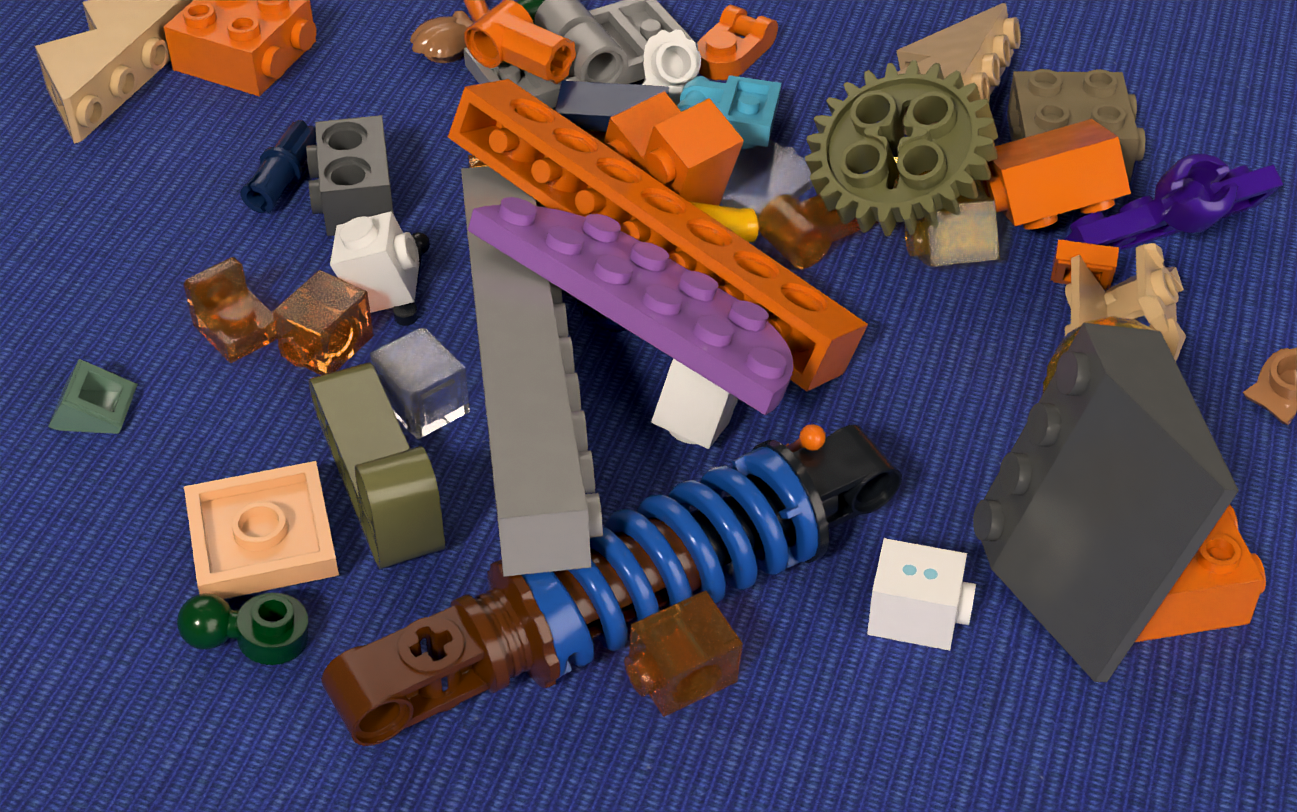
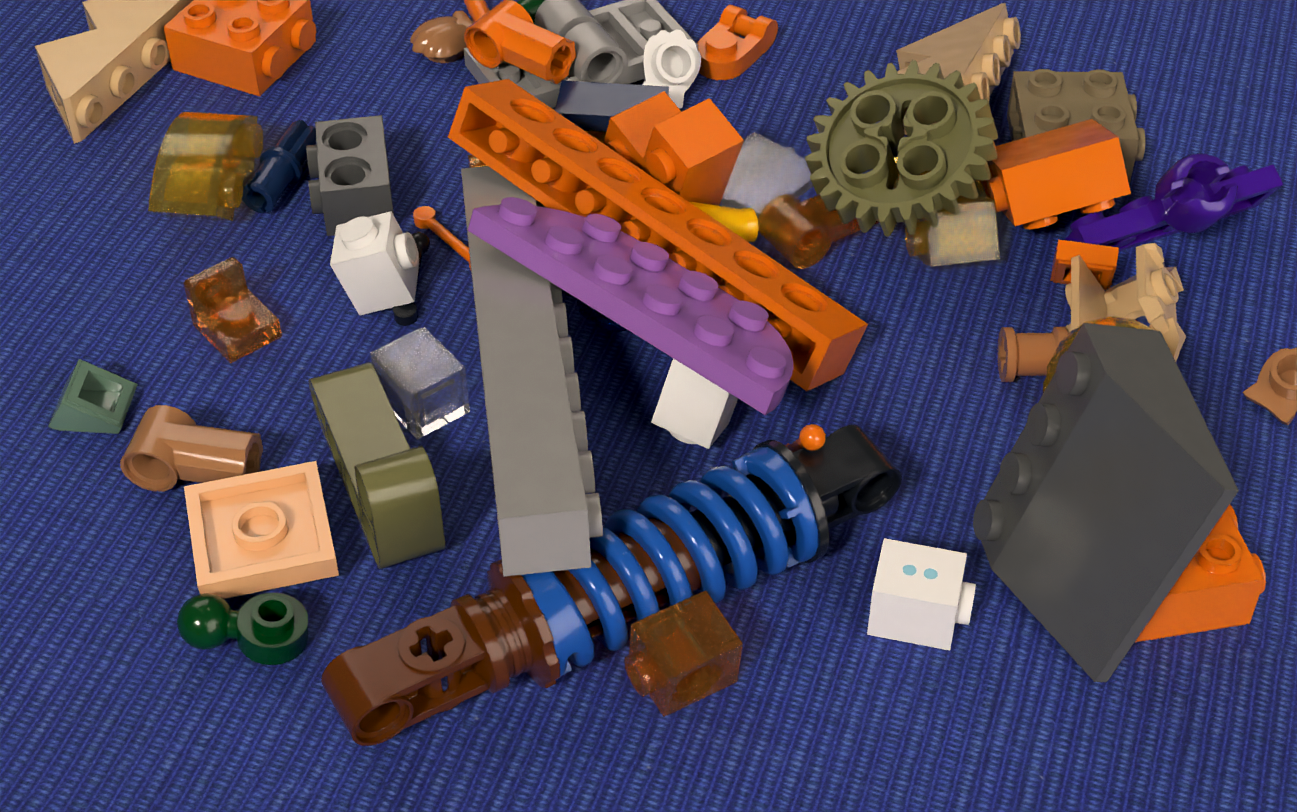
(174, 448): none -> medium nougat piece
(204, 165): none -> clear yellow brick
(323, 323): clear orange brick -> none
(425, 218): none -> orange hinge
(745, 103): medium azure plate -> none
(1026, 352): none -> medium nougat bush

